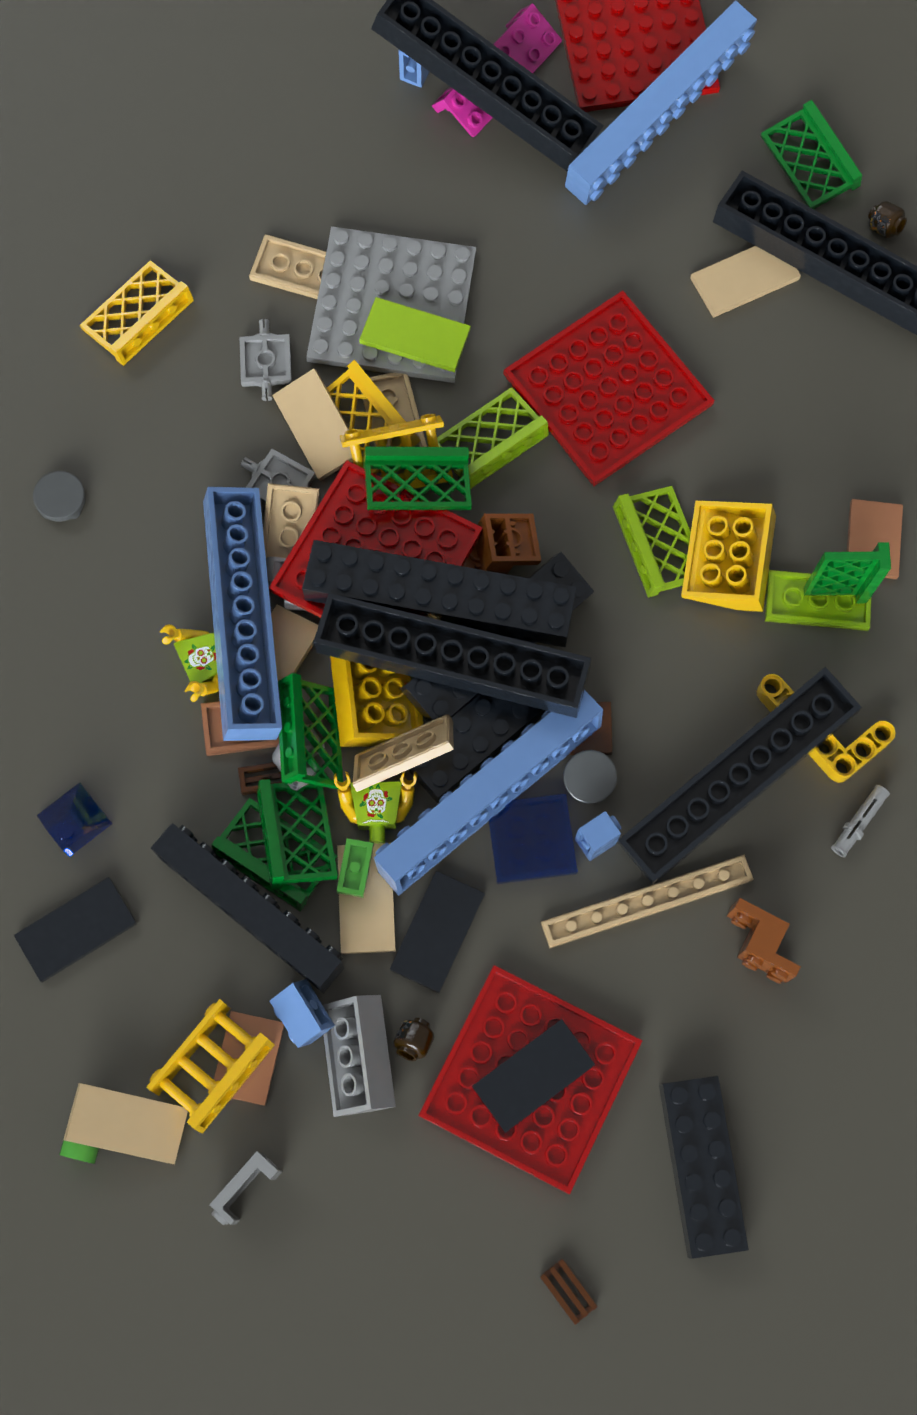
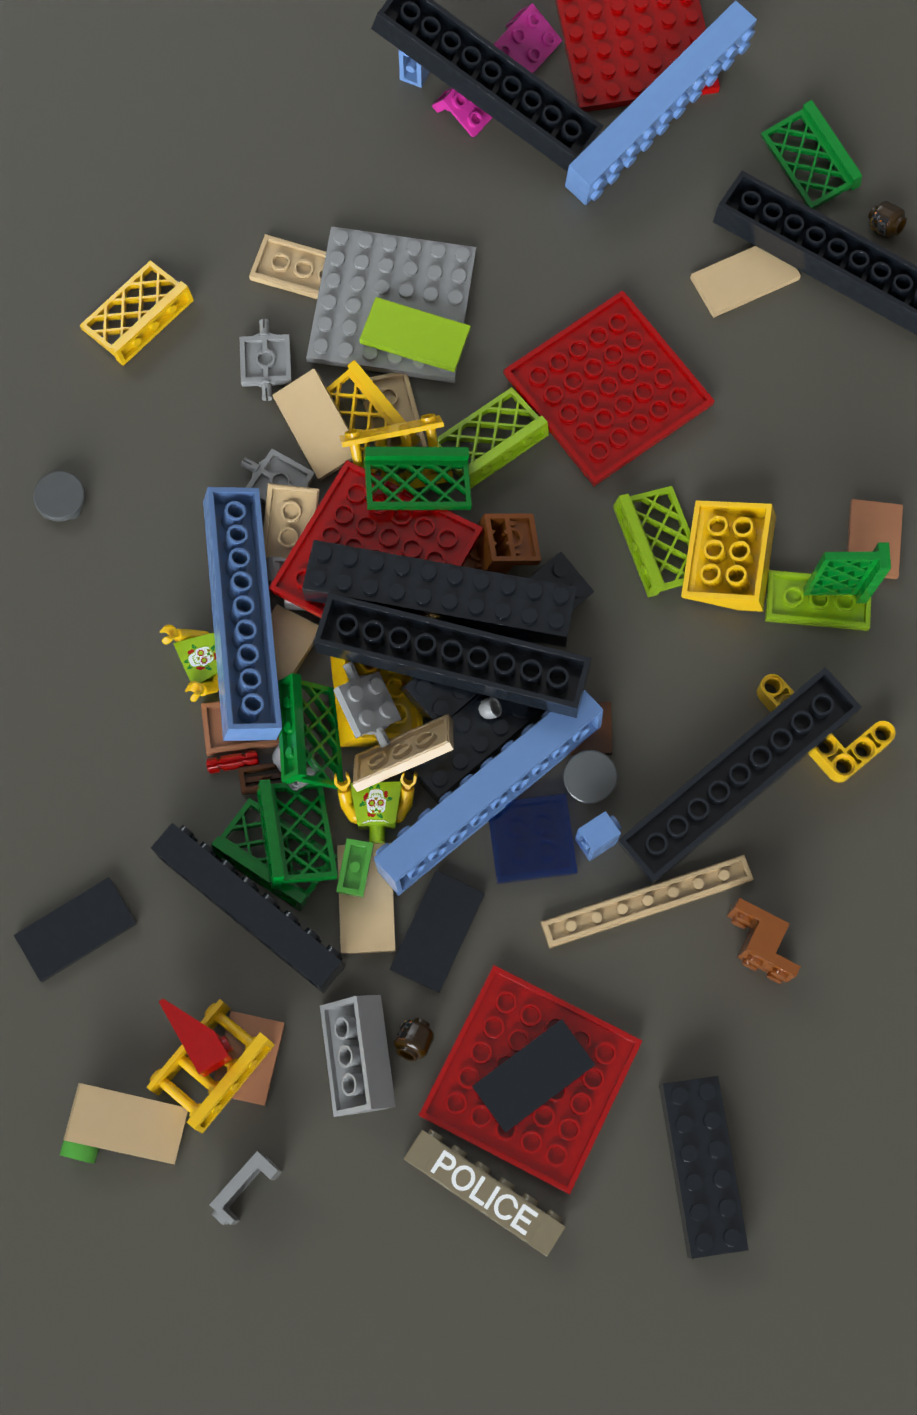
(74, 819): clear blue slope -> none
(203, 1045): none -> red slope
(232, 761): none -> red axle
(301, 1013): medium blue brick -> none
(367, 704): none -> light grey plate
(484, 1192): none -> dark tan brick
(490, 708): none -> light grey hinge
(583, 1311): reddish brown tile -> none
(843, 844): light grey pin -> none

